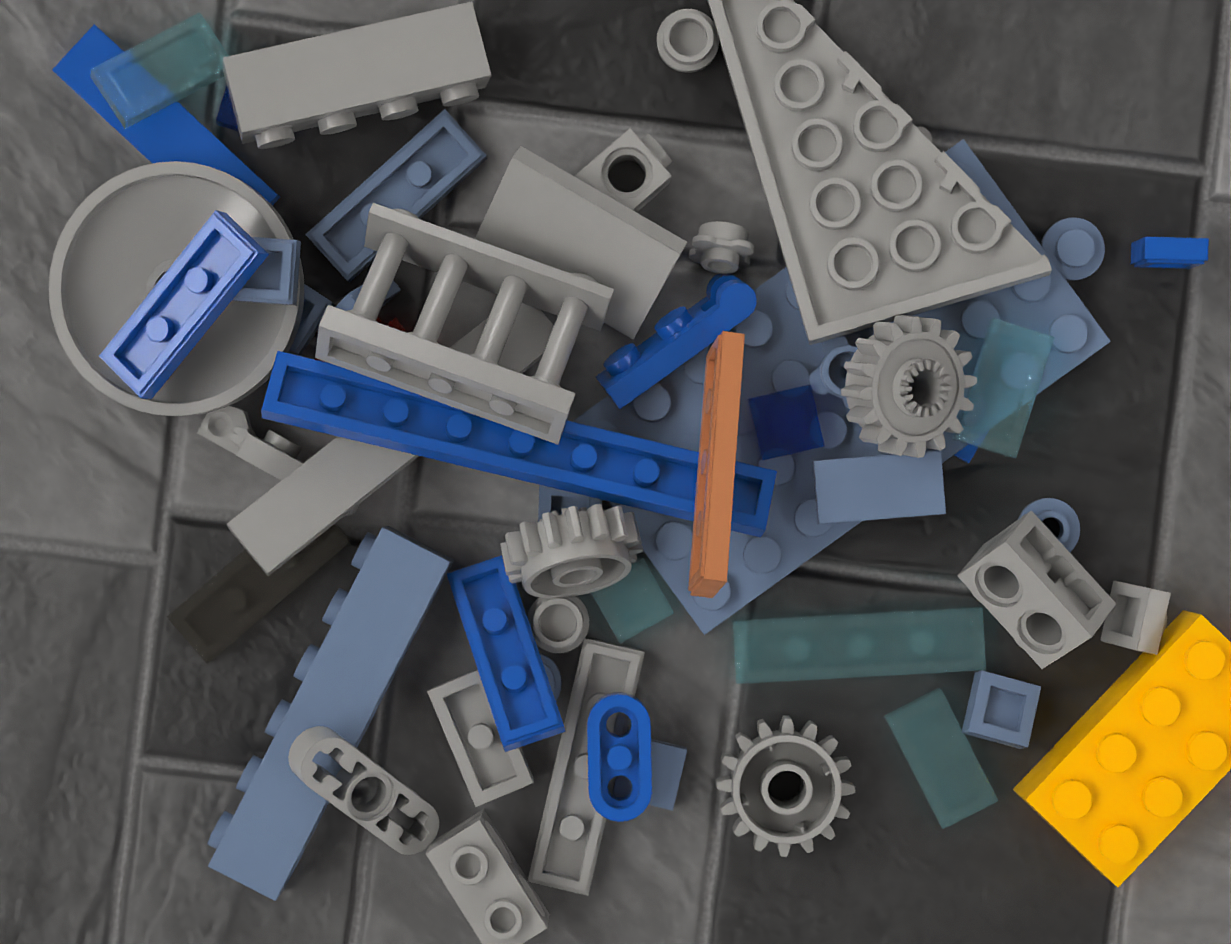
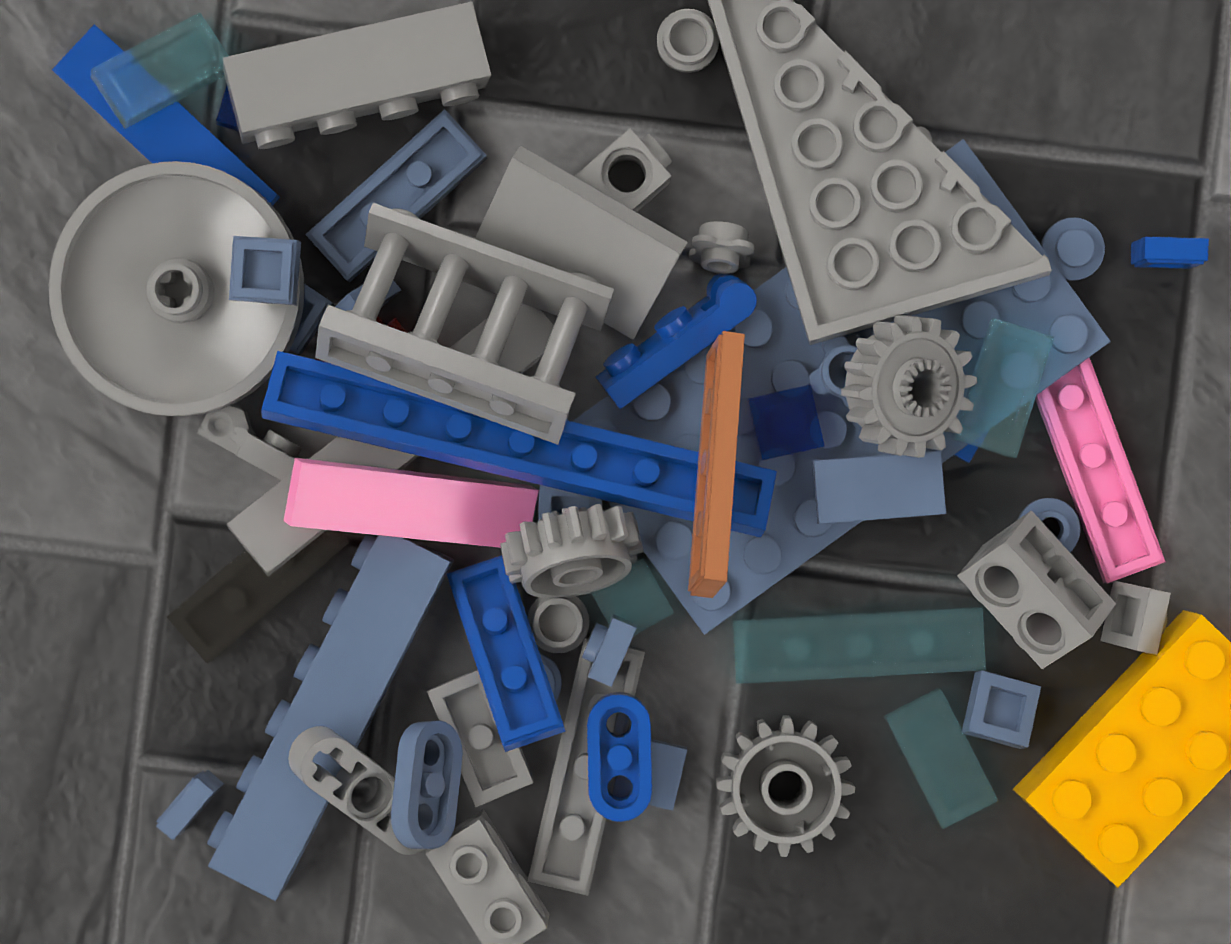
(183, 305): tile -> none
(189, 804): none -> sand blue tile
(406, 503): none -> bright pink tile
(426, 785): none -> sand blue plate
(608, 648): none -> sand blue plate
(1098, 474): none -> bright pink tile

